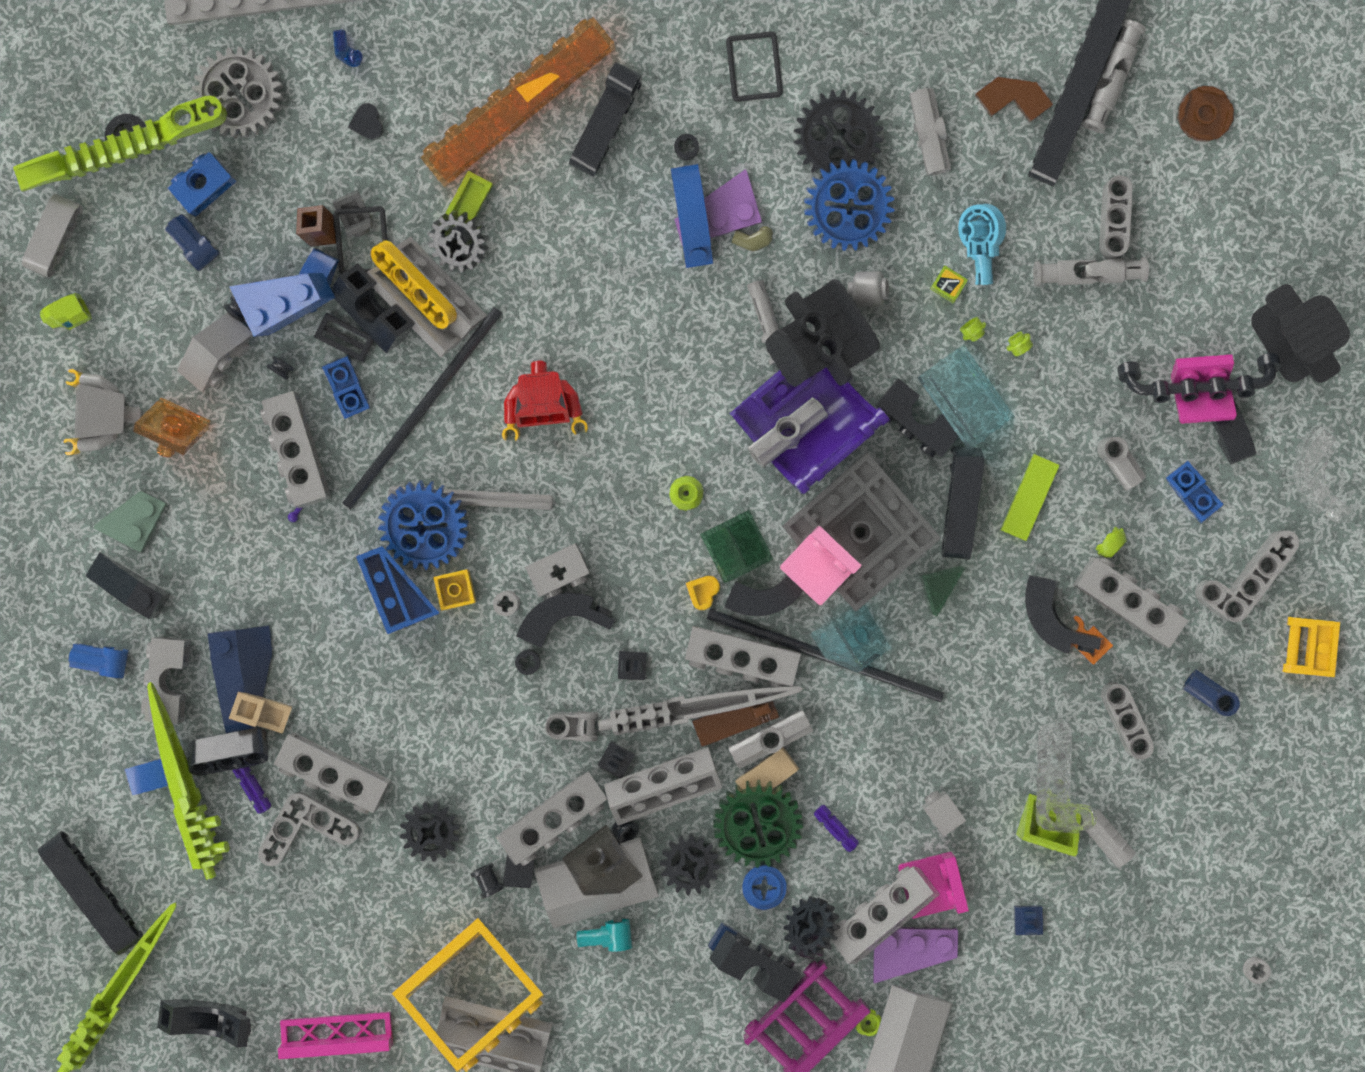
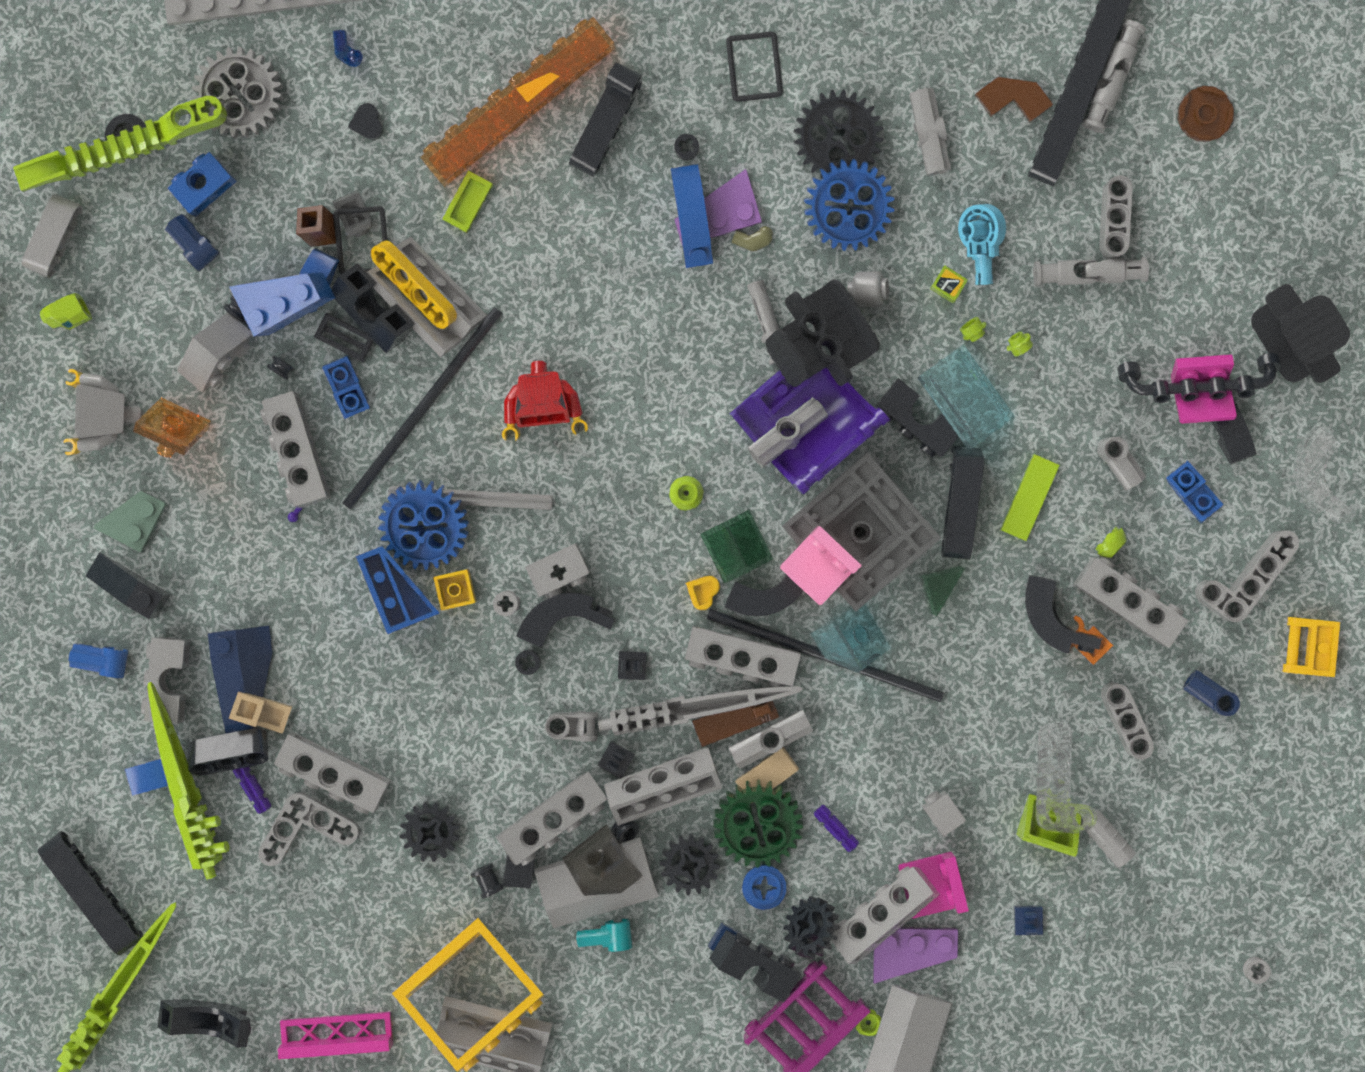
(449, 247): gear -> none

